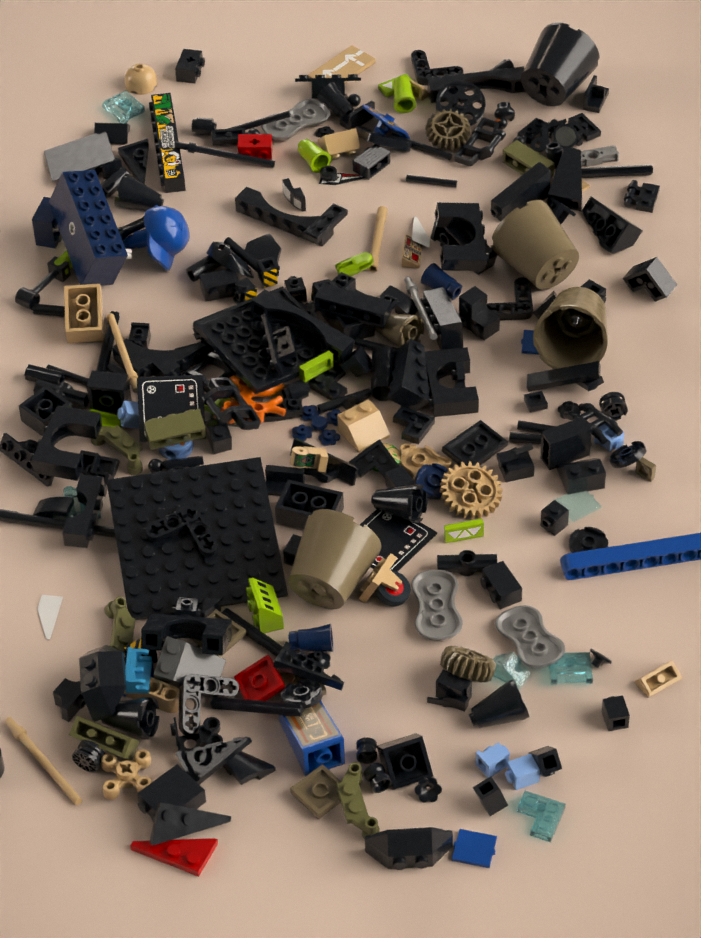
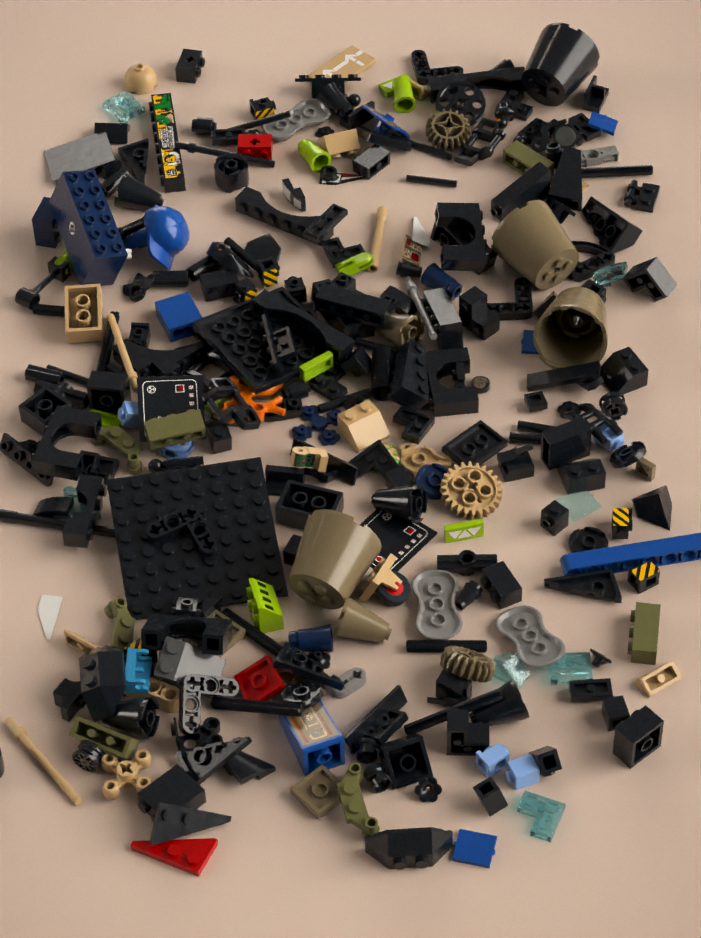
(78, 642): none -> tan slope
(138, 288): none -> black plate
(171, 278): none -> black axle
(177, 316): none -> blue brick
(231, 172): none -> black brick
(262, 108): none -> black brick
(336, 251): none -> black plate
(350, 684): none -> light grey beam
(361, 624): none -> dark tan cone
(380, 721): none -> black bracket
(408, 269): none -> black cone
(439, 645): none -> black axle
(441, 716): none -> black axle
(465, 737): none -> black brick
(469, 593): none -> black cone
(482, 384): none -> black tile
(515, 98): none -> black plate
(590, 690): none -> black plate
(593, 584): none -> black wing
(602, 123): none -> blue piece
(602, 258): none -> black beam
(610, 273): none -> clear light blue slope
(621, 522): none -> brick
(624, 372): none -> black slope
(637, 736): none -> black brick
(643, 576): none -> brick
(644, 633): none -> olive brick
(654, 507): none -> black slope

